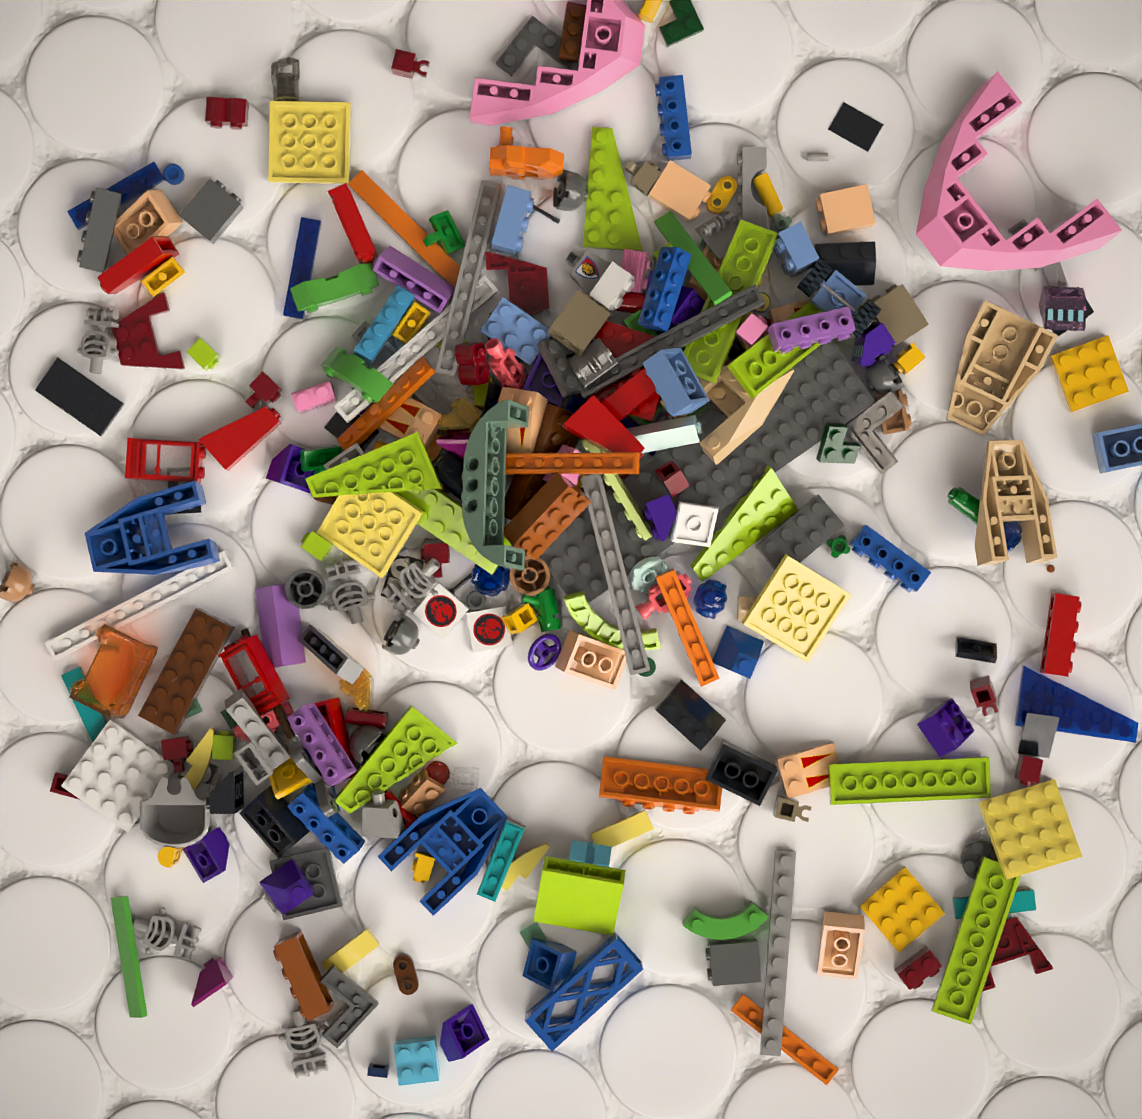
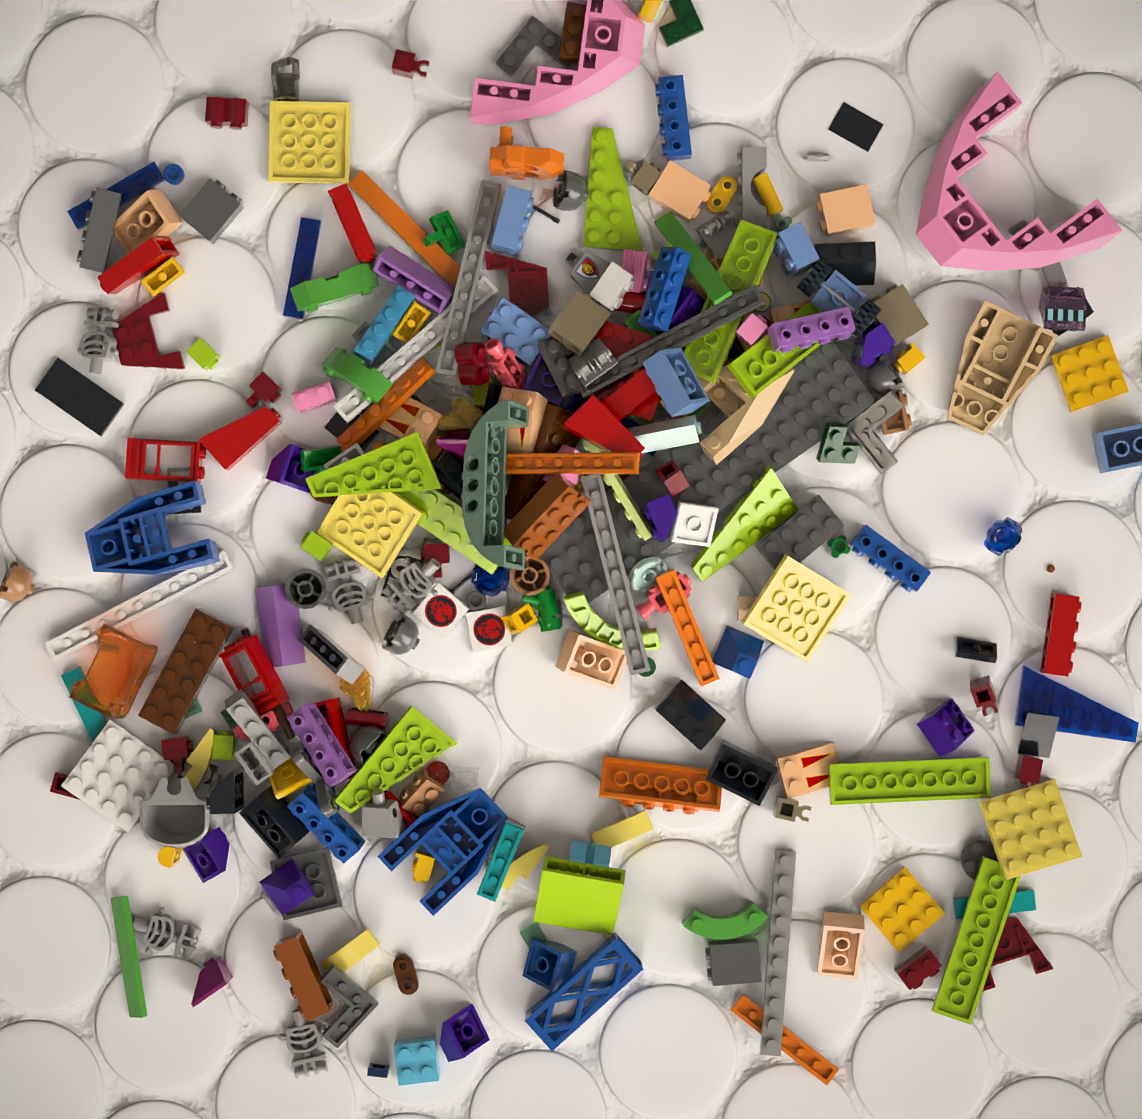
(542, 650): dark purple piece -> none
(710, 598): clear blue hair -> none
(964, 503): green piece -> none
(1012, 494): tan wedge -> none

